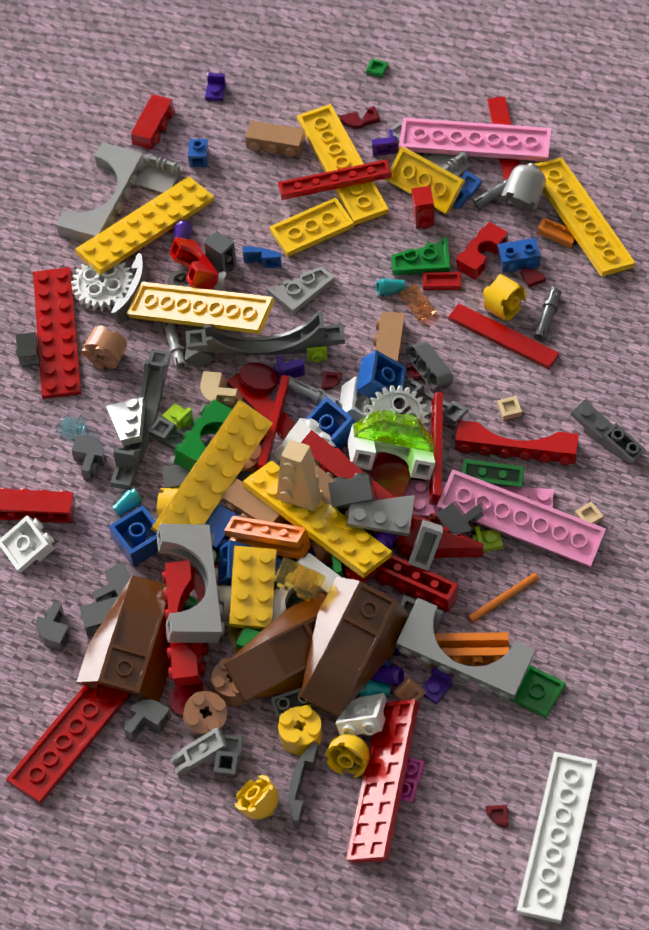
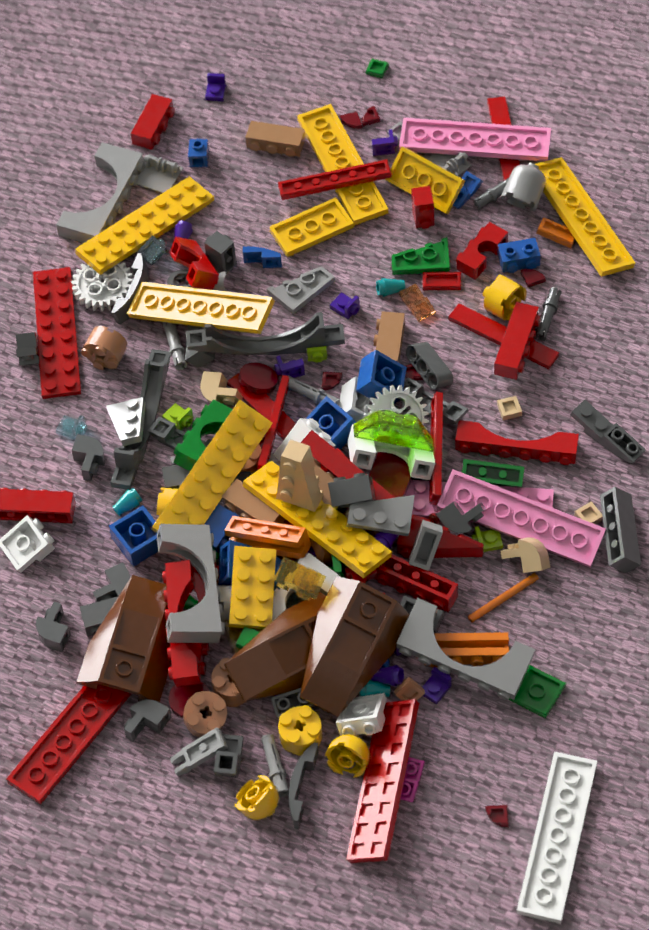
(153, 250): none -> clear light blue bracket
(277, 773): none -> light grey pin
(345, 305): none -> dark purple bracket
(517, 340): none -> red brick
(532, 553): none -> tan brick
(620, 530): none -> dark grey brick

